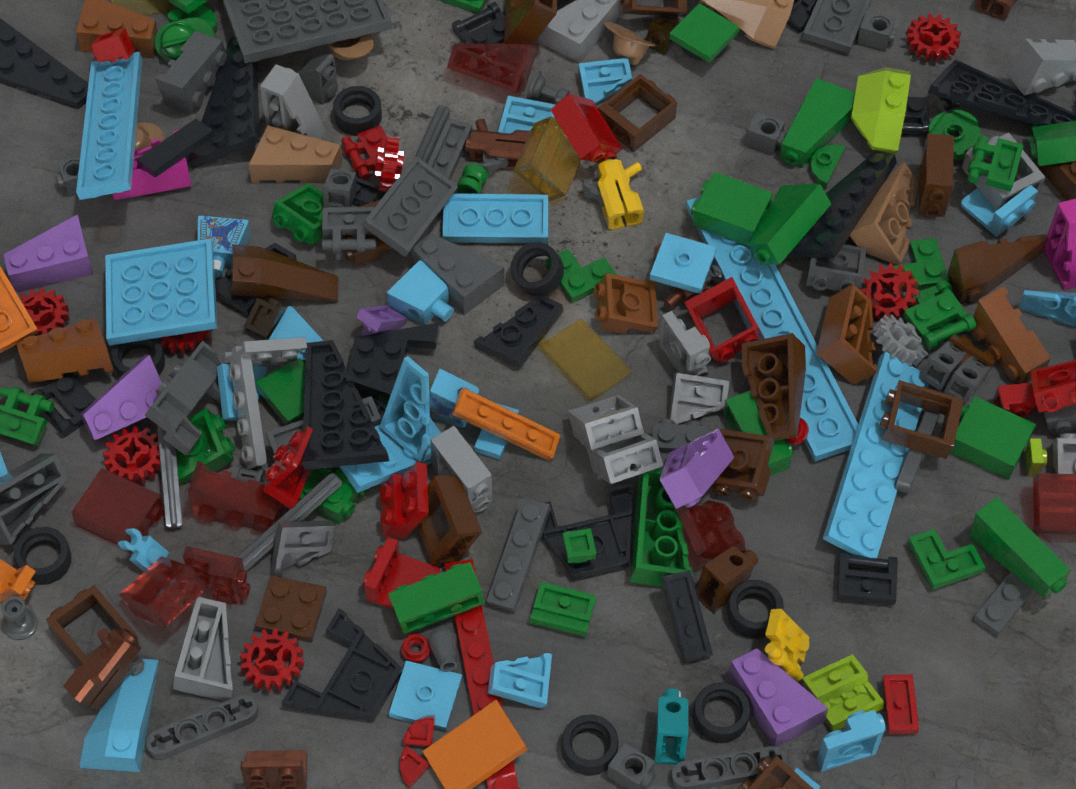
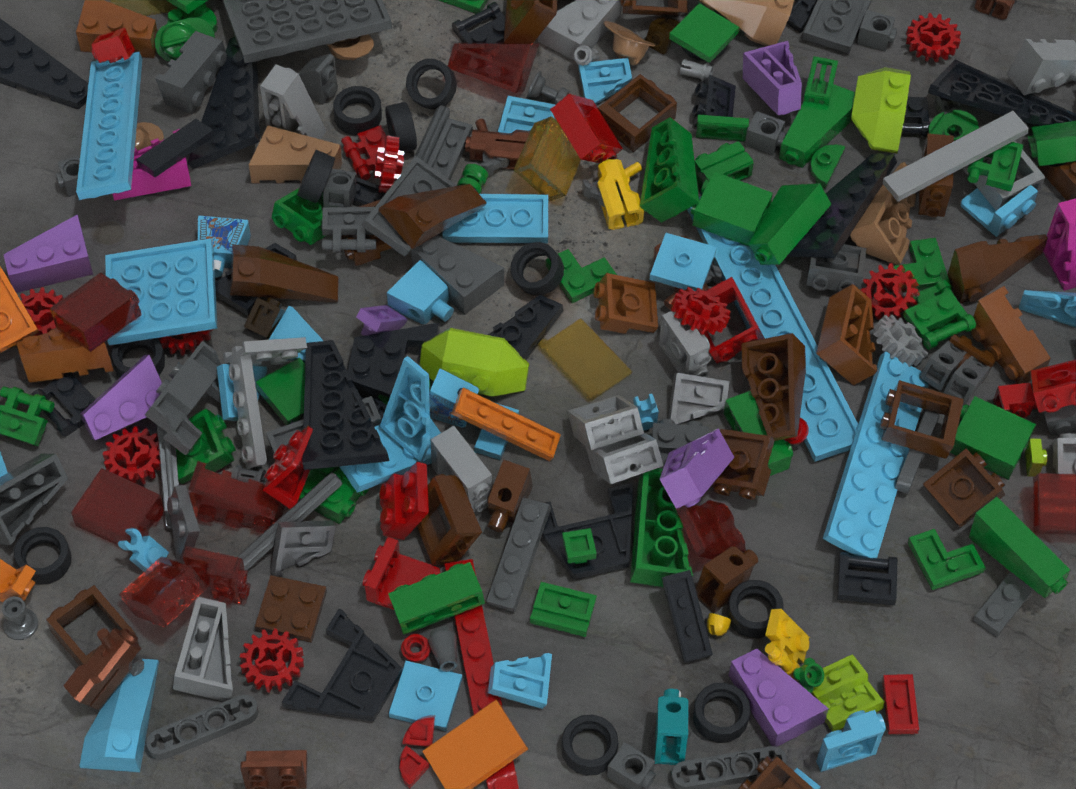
(96, 311): none -> clear red brick
(183, 521): none -> flat silver wing
(316, 176): none -> black tyre
(401, 125): none -> black tyre
(414, 76): none -> black tyre
(428, 213): none -> reddish brown wedge
(477, 359): none -> lime wedge
(507, 493): none -> reddish brown torso
(584, 55): none -> light grey pin
(647, 410): none -> medium azure plate
(669, 172): none -> green wedge
(697, 70): none -> light grey pin
(700, 310): none -> red gear
(713, 98): none -> black bracket
(717, 624): none -> yellow hinge
(722, 127): none -> green tile
(727, 160): none -> green brick
(774, 77): none -> medium lavender wedge
(815, 672): none -> green plate
(818, 95): none -> green tile
(955, 156): none -> light grey tile
(964, 487): none -> reddish brown plate

